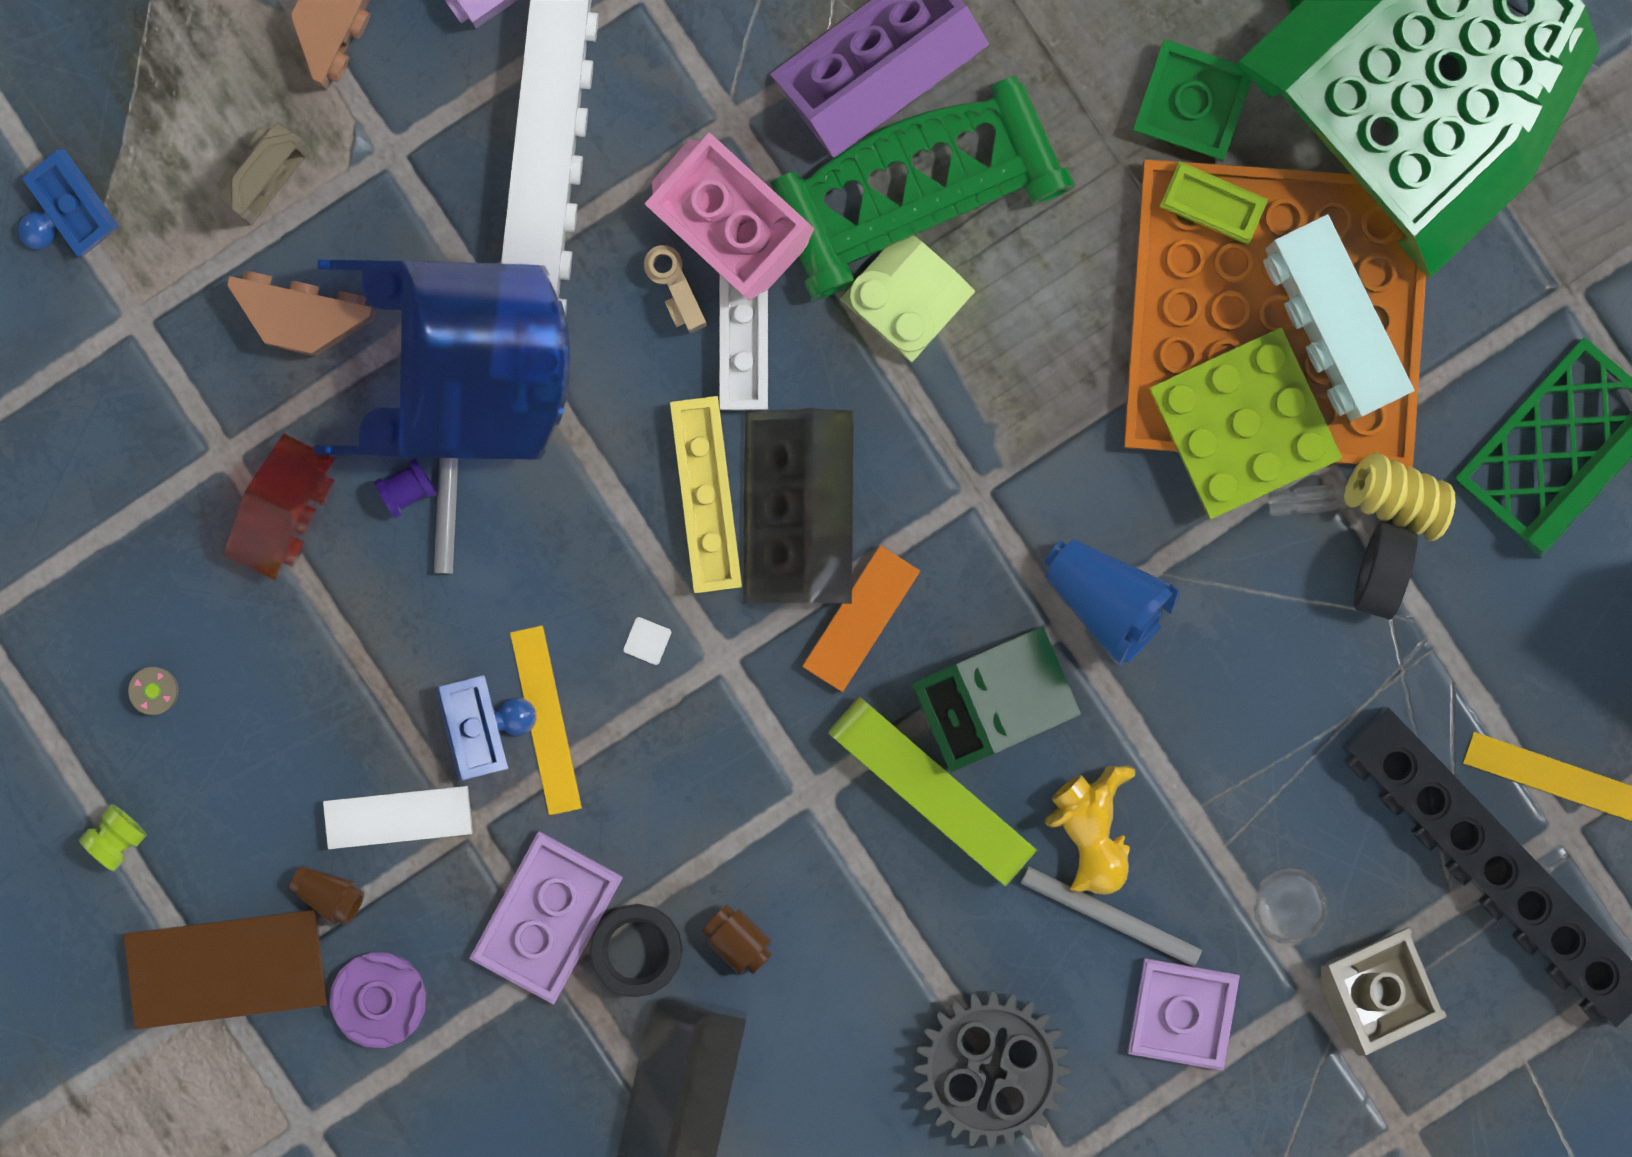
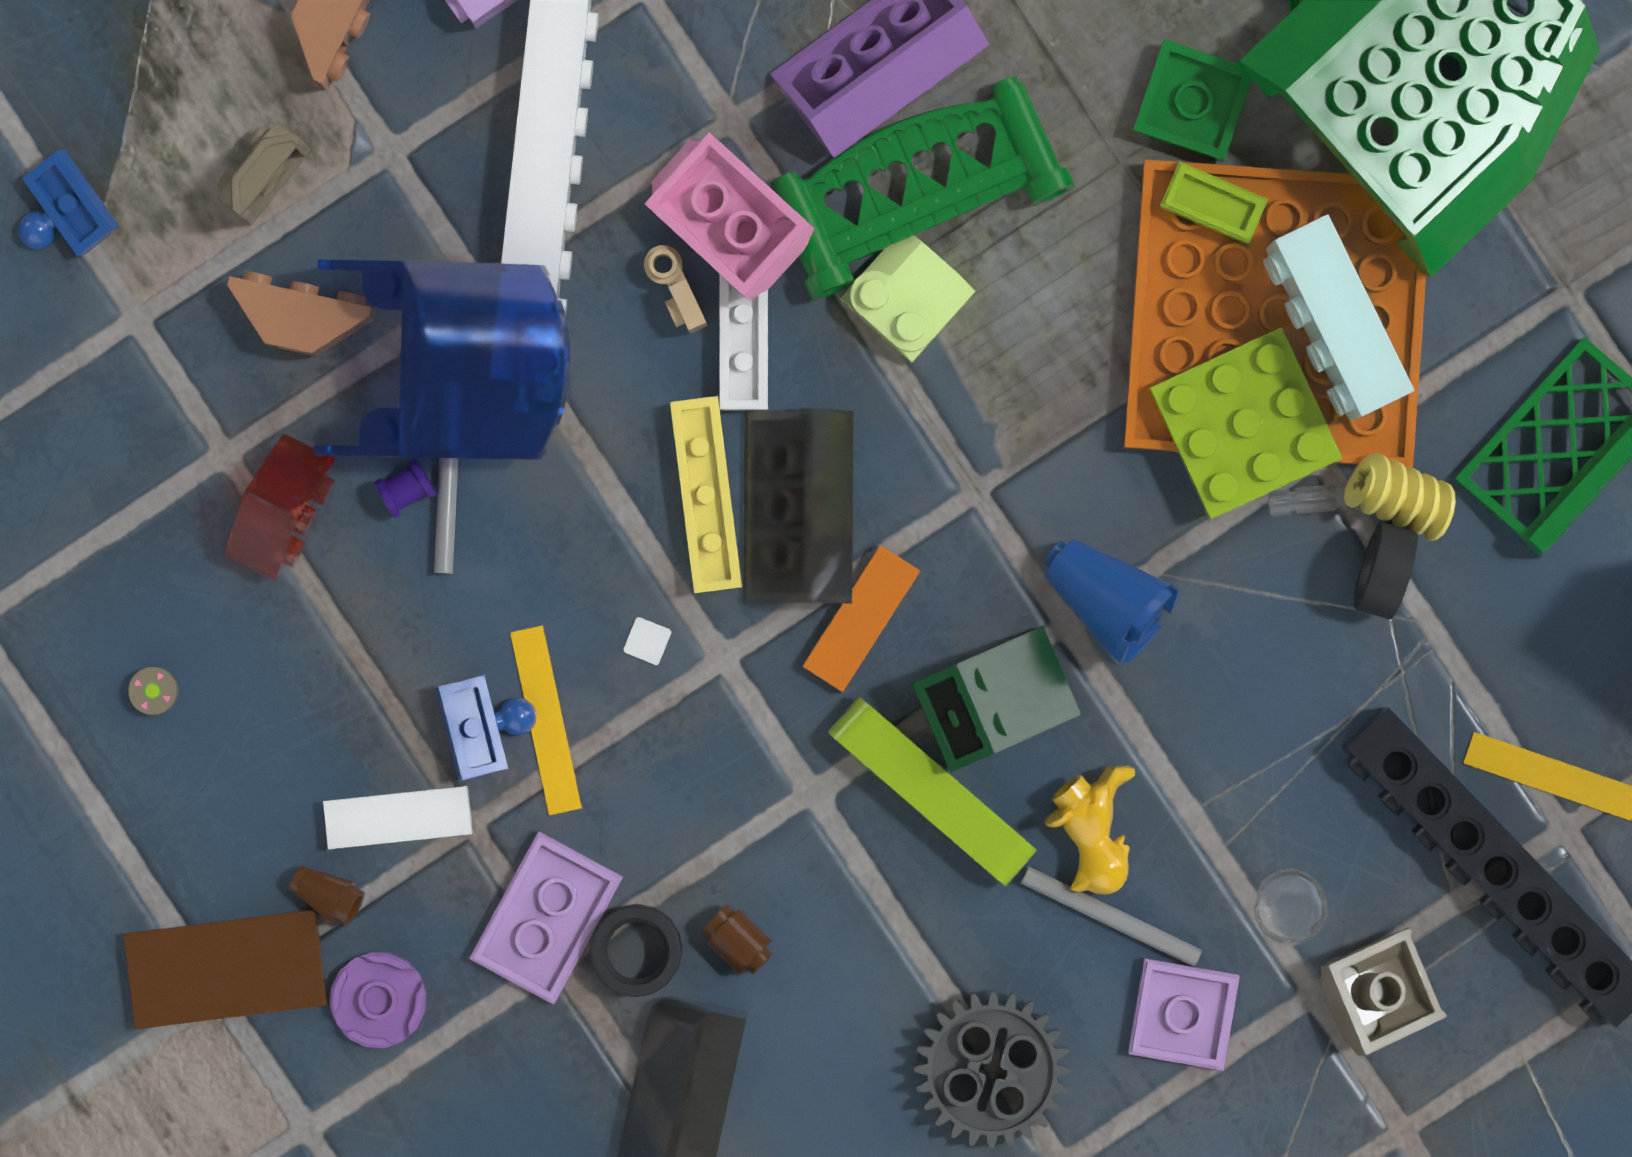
(116, 833): lime wheel -> none

